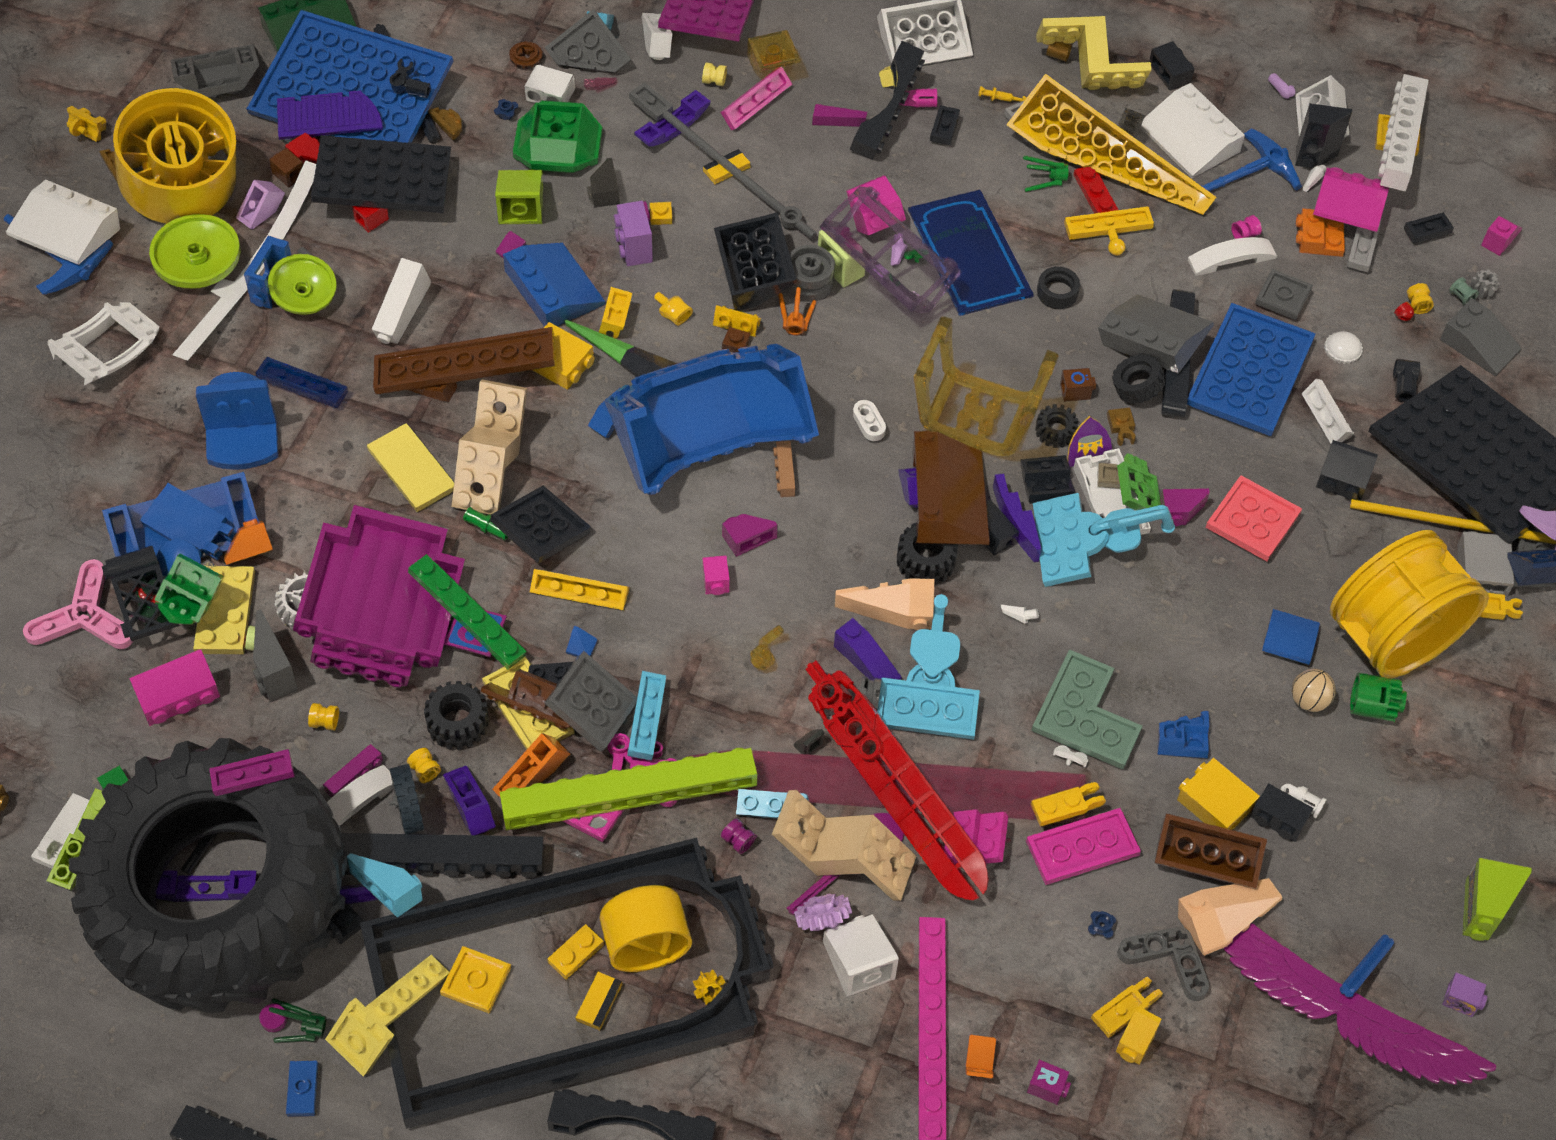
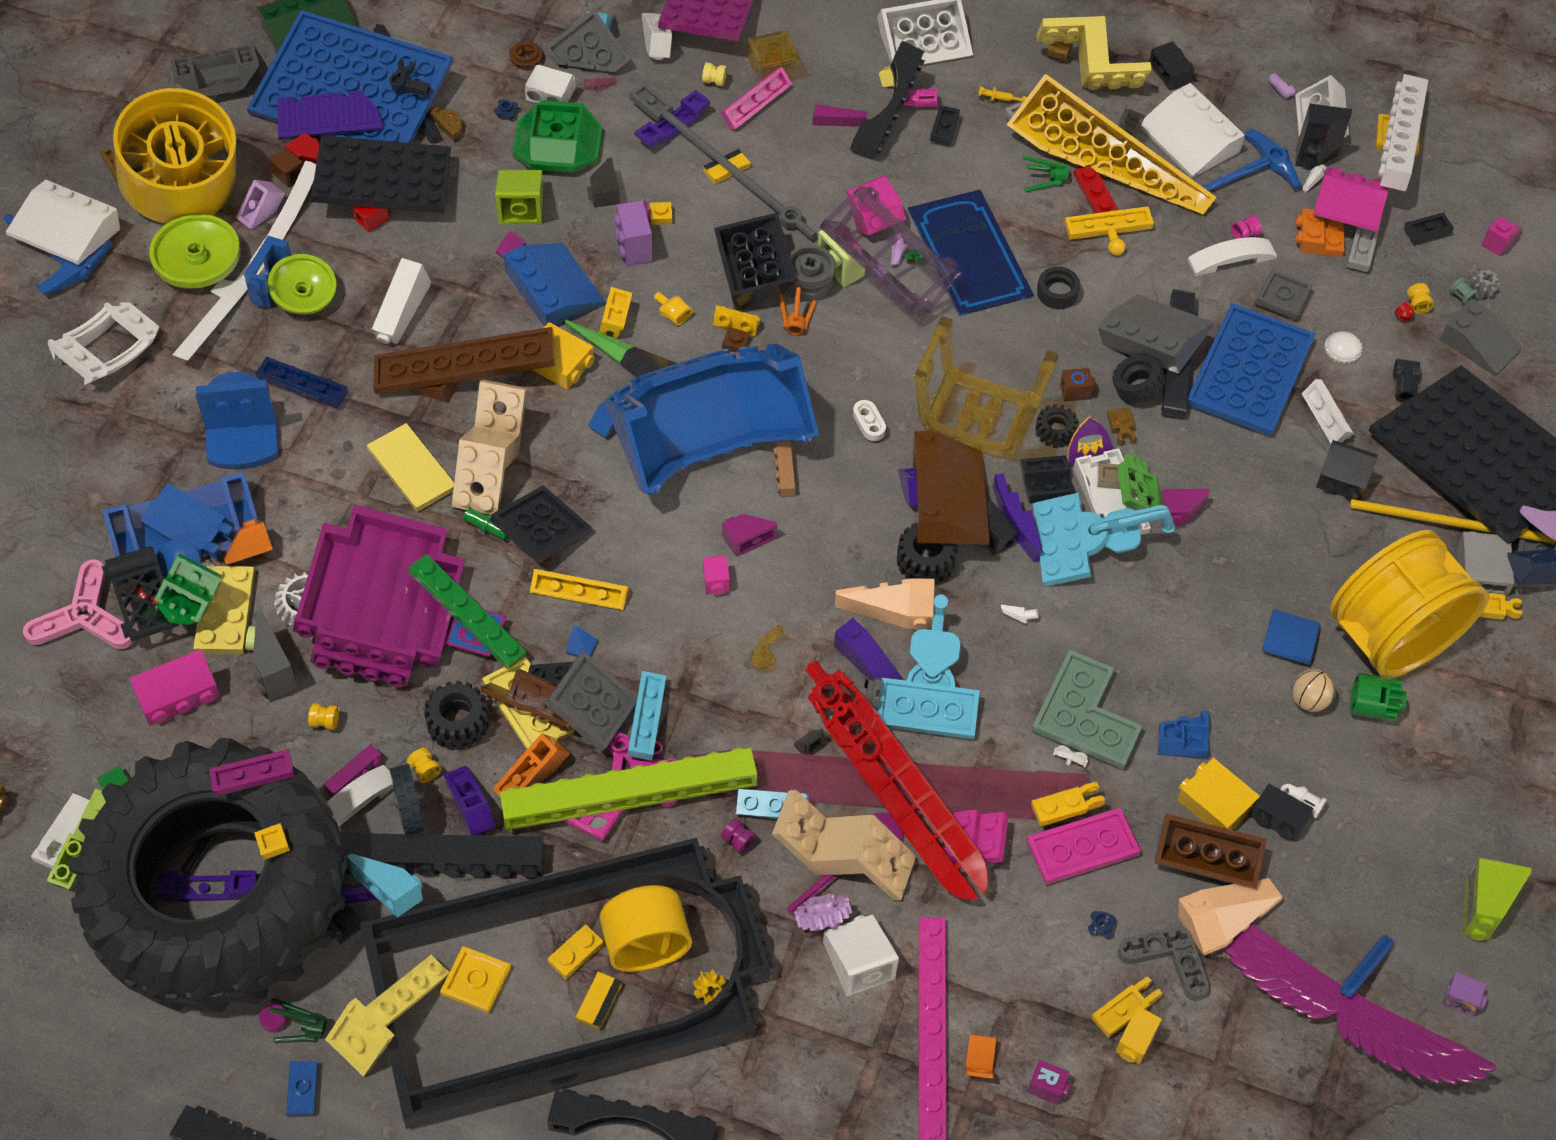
(83, 123): yellow hips -> none
(272, 841): none -> yellow plate
(1253, 518): coral plate -> none

